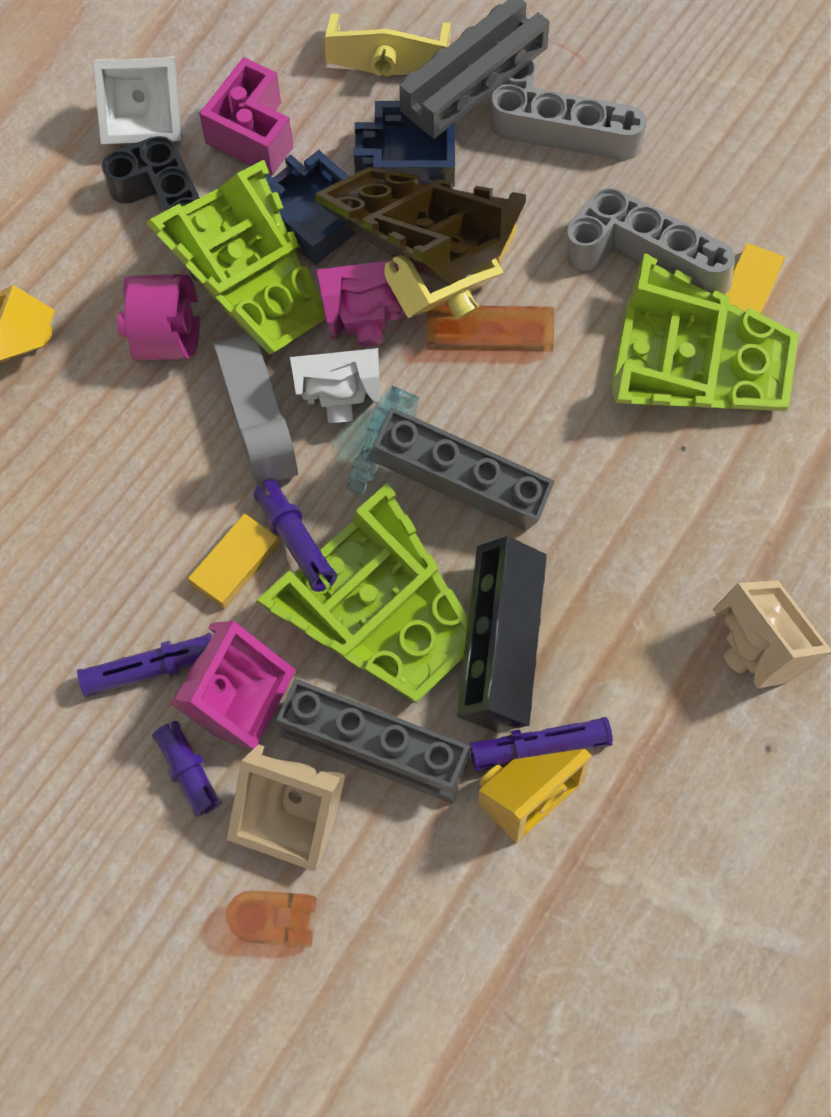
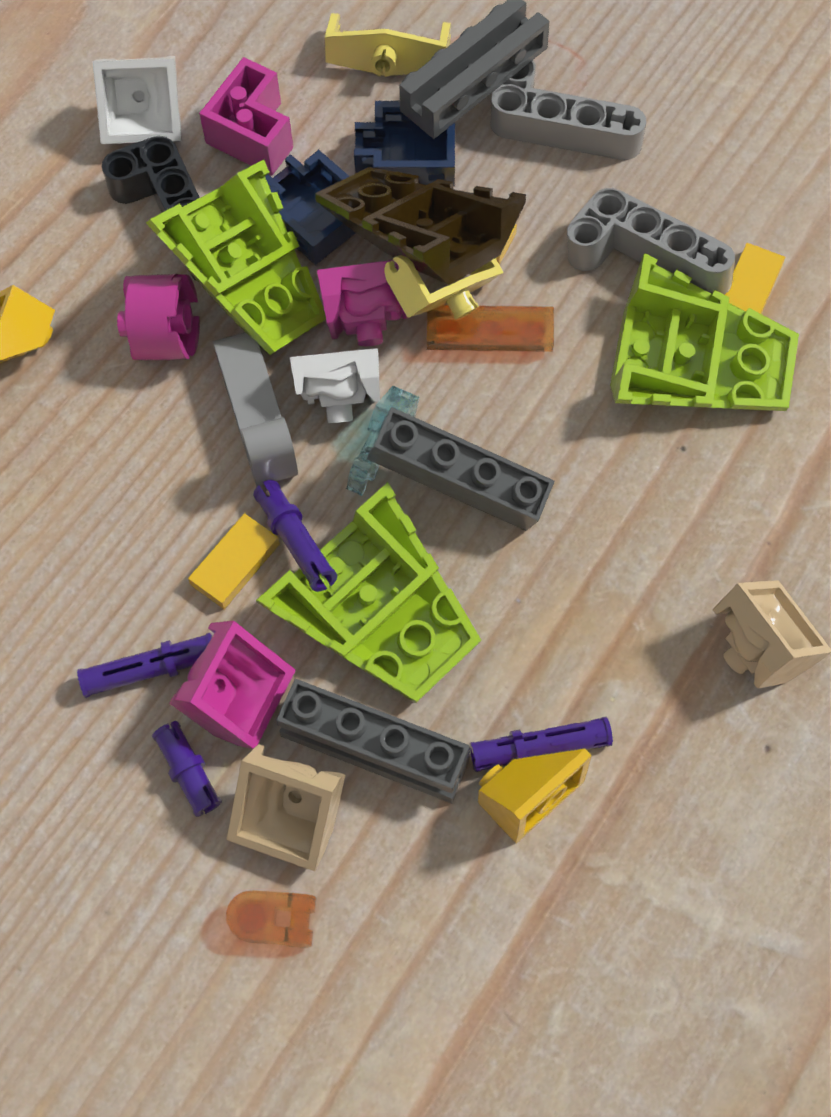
(502, 635): black brick -> none

